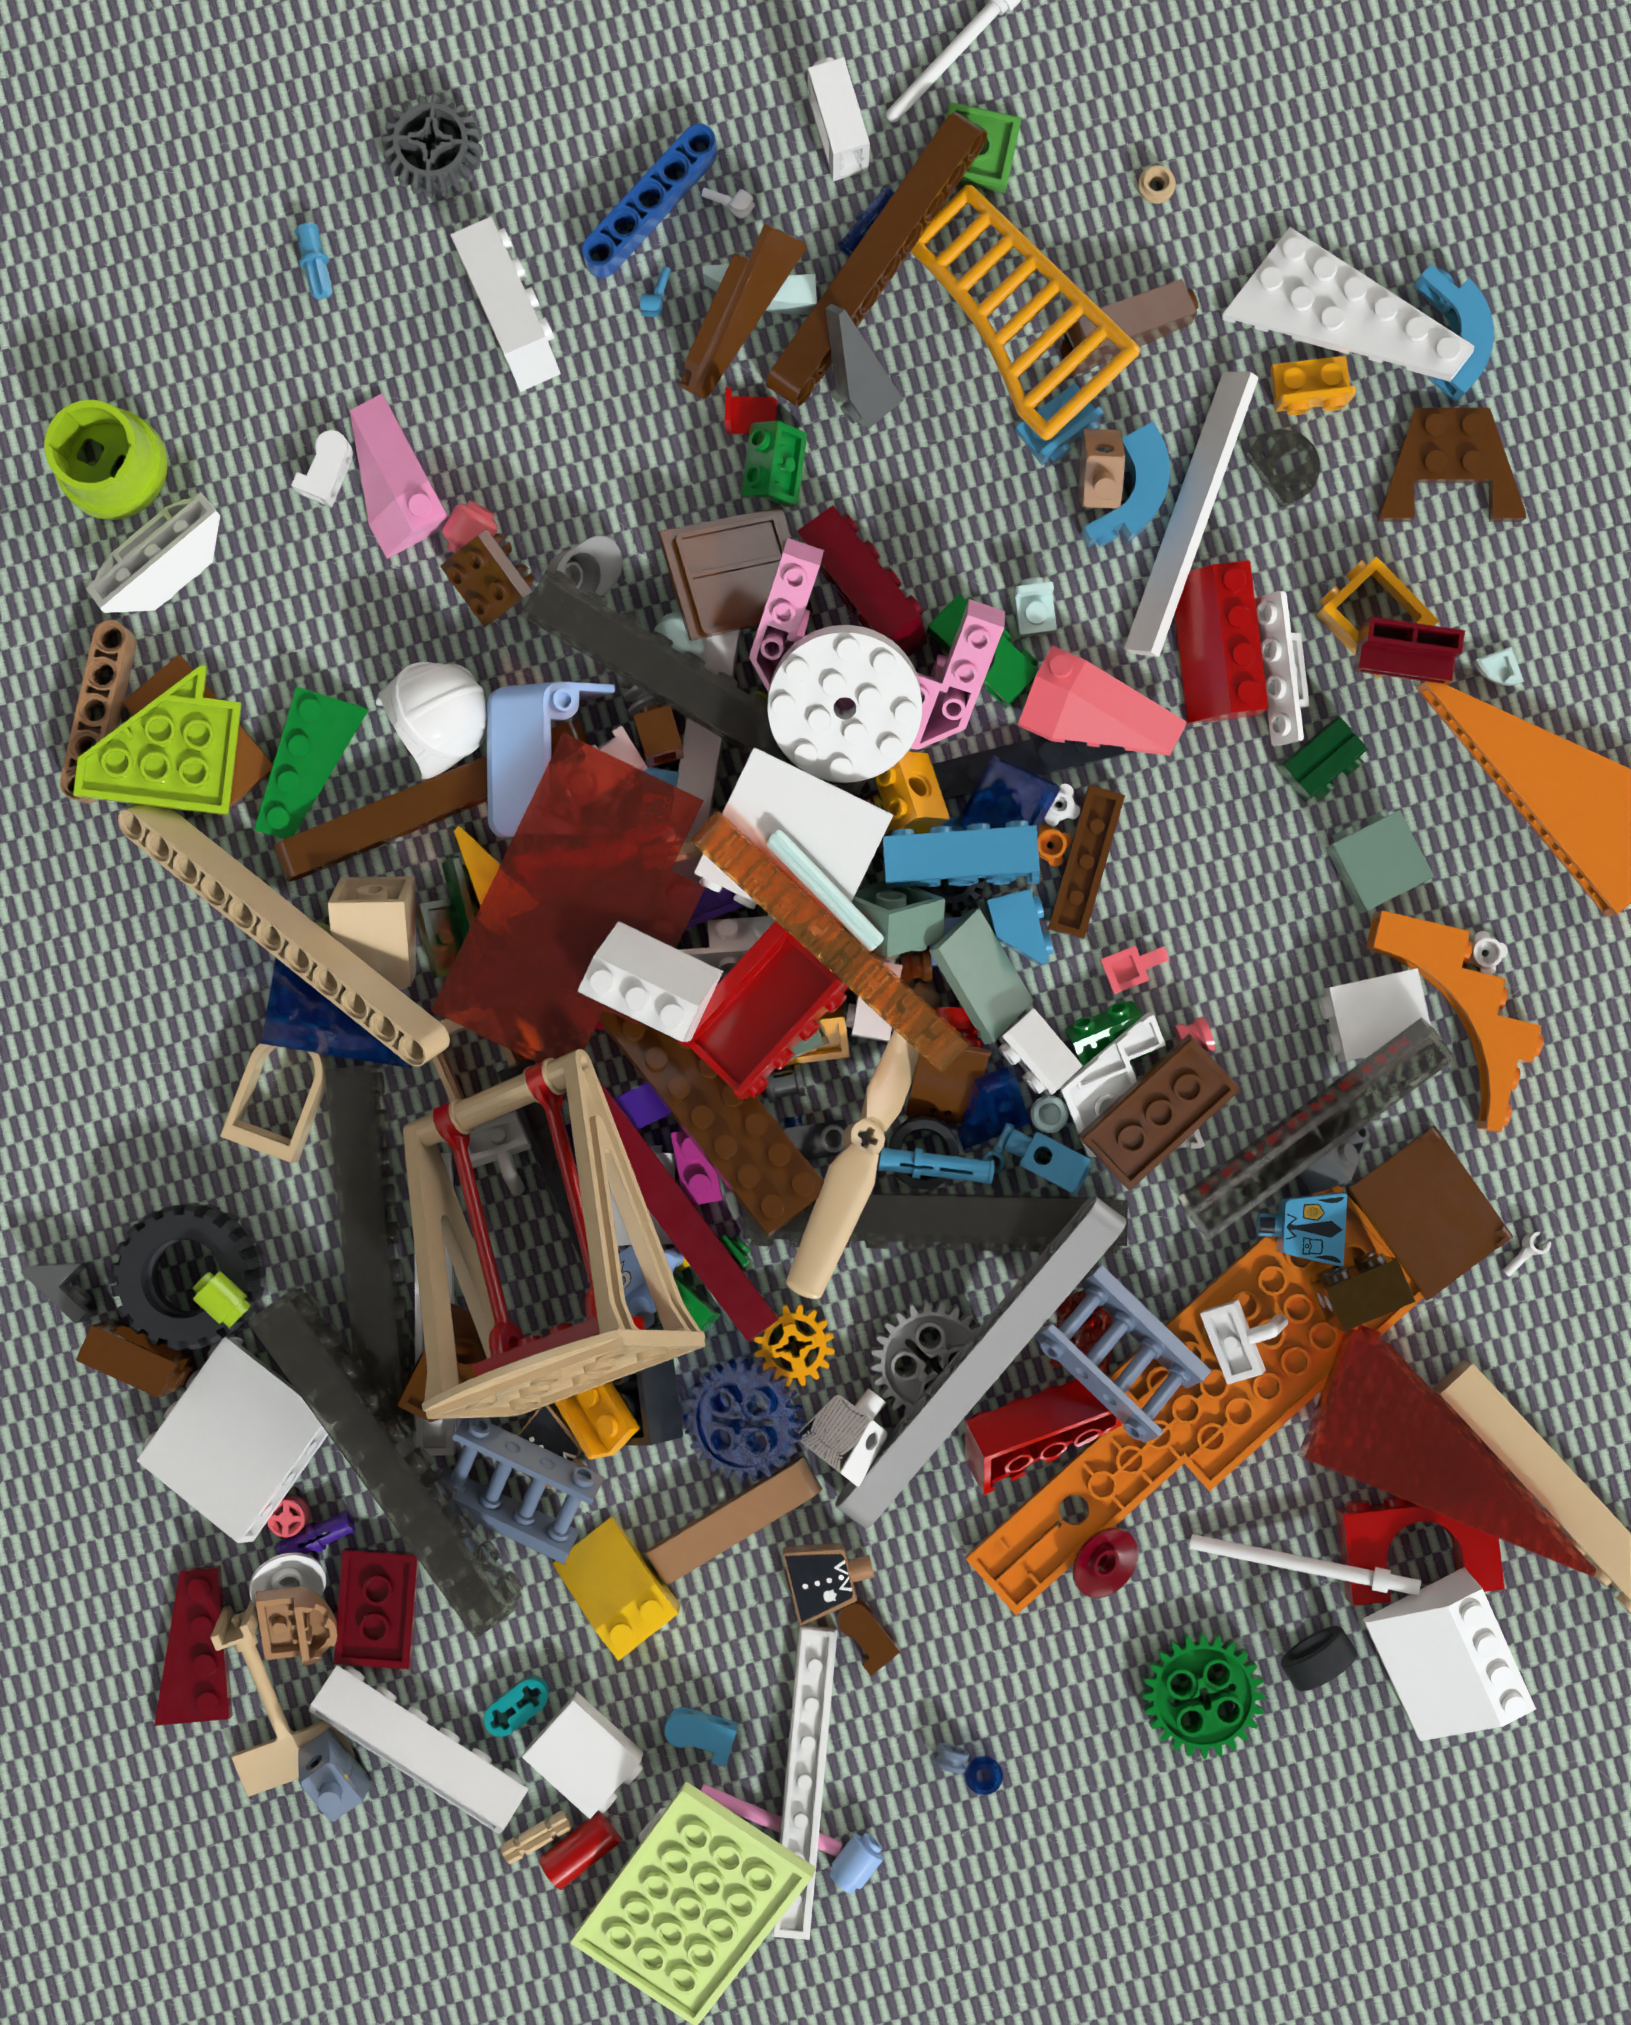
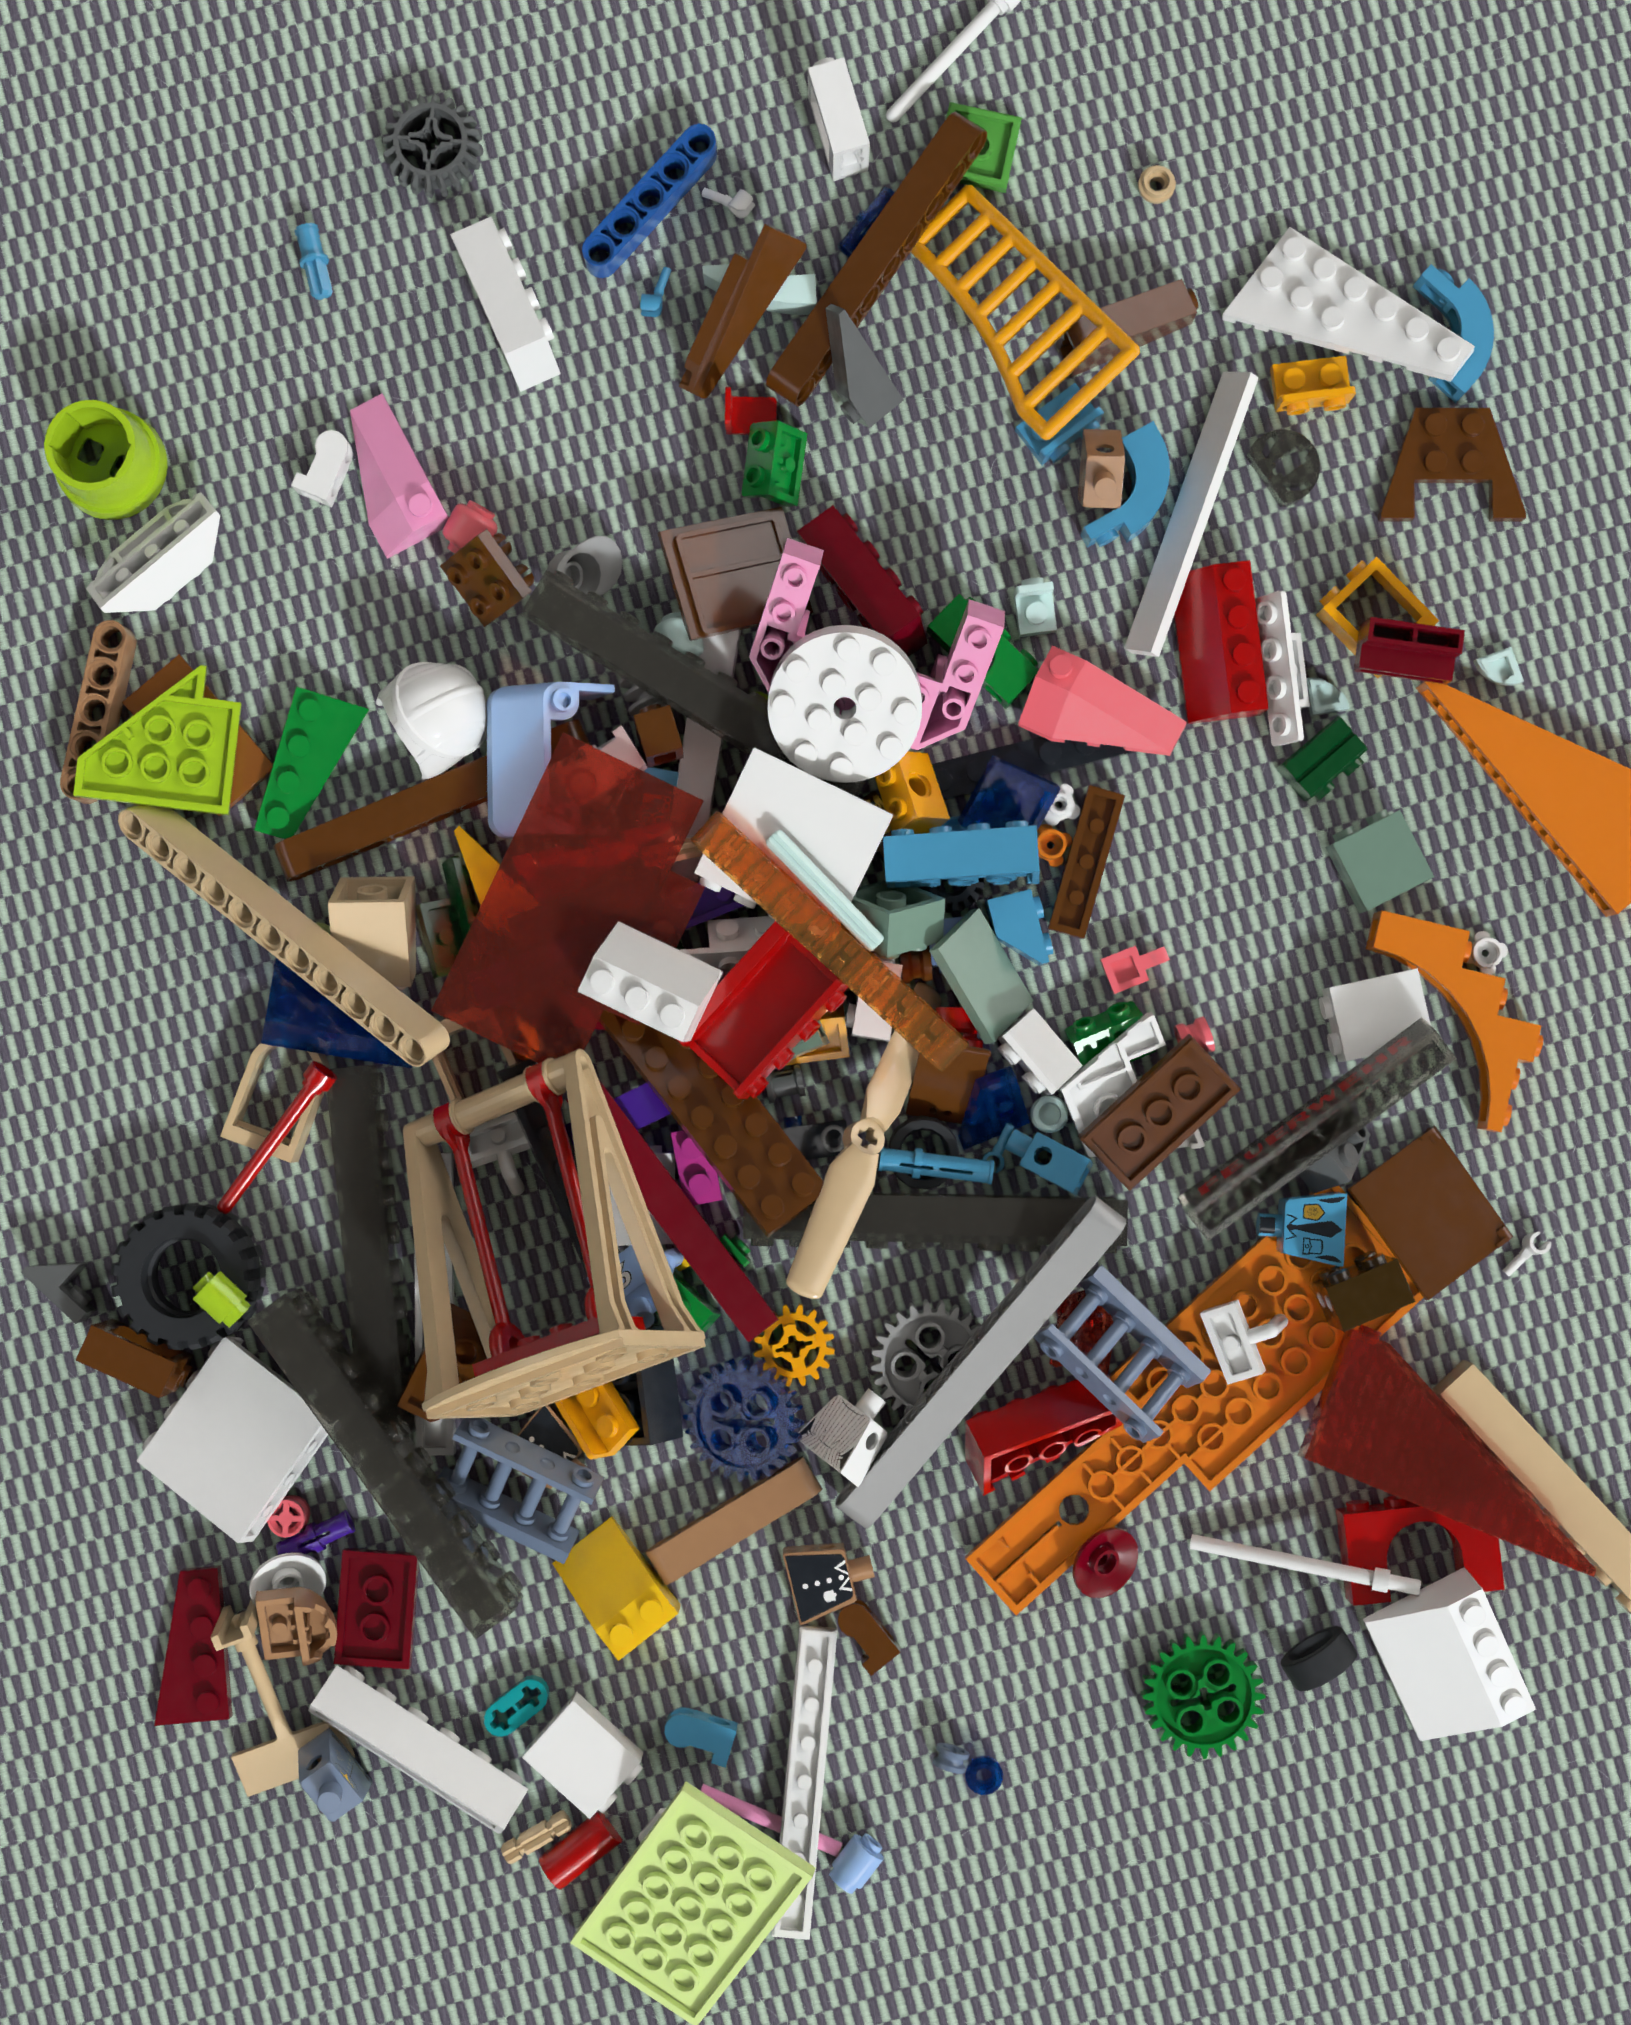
(316, 1080): none -> red piece
(1325, 697): none -> light aqua tile

